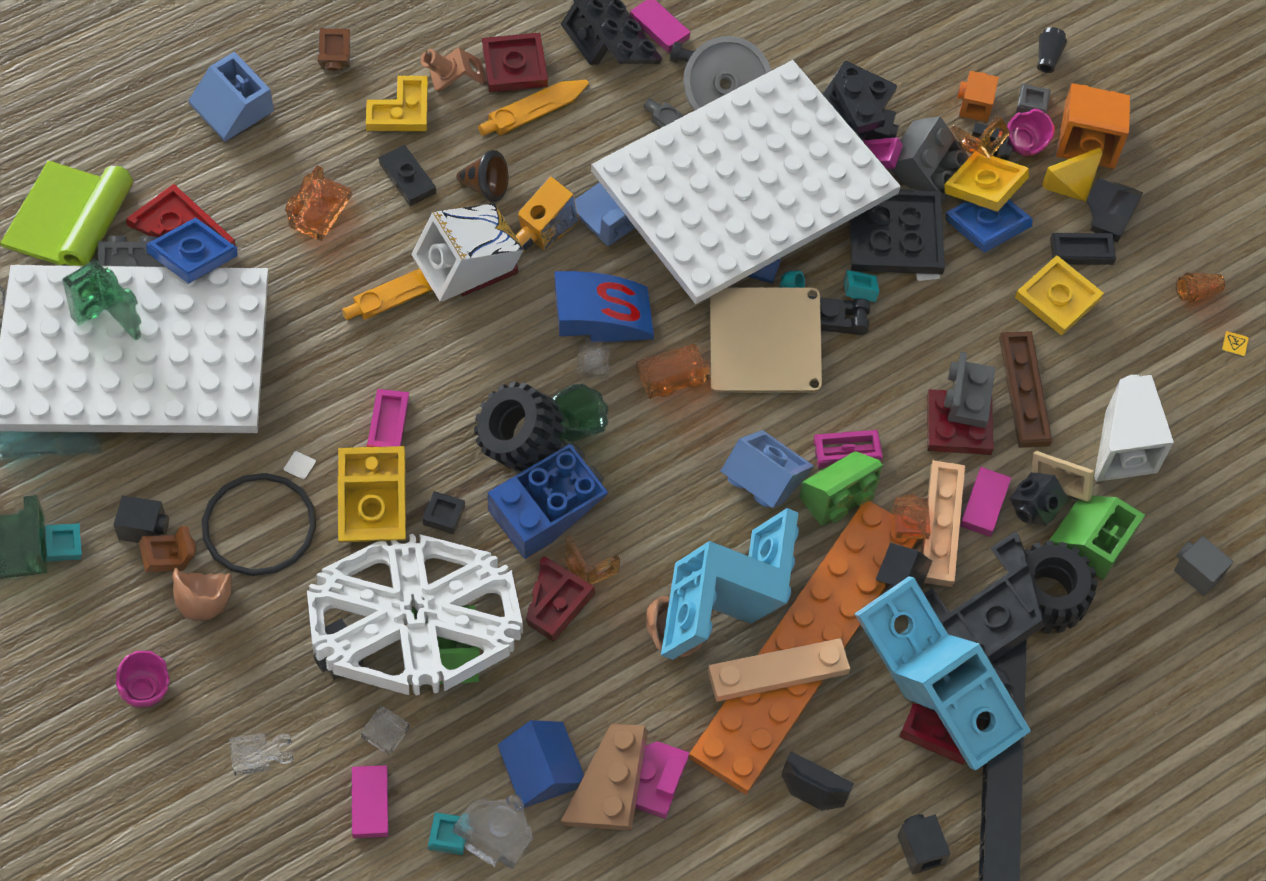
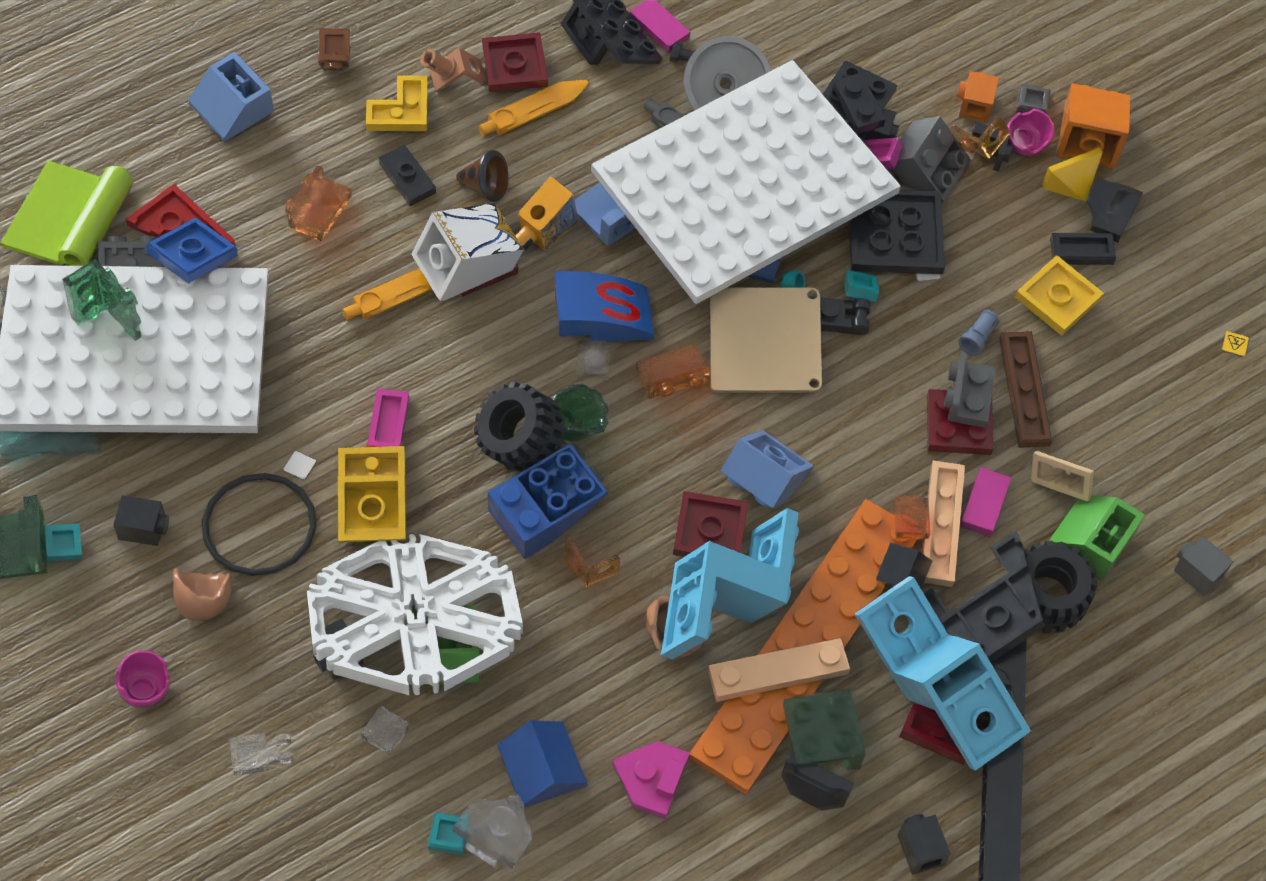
(167, 551): dark orange bracket -> none
(370, 801): dark pink tile -> none
(443, 512): black plate -> none
(556, 599): dark red wing -> none
(611, 782): medium nougat wing -> none
(709, 519): none -> dark red plate
(825, 729): none -> clear green bracket
(830, 455): dark pink tile -> none
(841, 487): bright green slope -> none
(976, 336): none -> sand blue pin
(986, 181): yellow plate -> none
(988, 227): blue plate -> none
(1038, 498): black brick -> none
(1050, 47): black cone -> none
(1133, 431): white slope -> none
(1198, 286): clear orange cone -> none

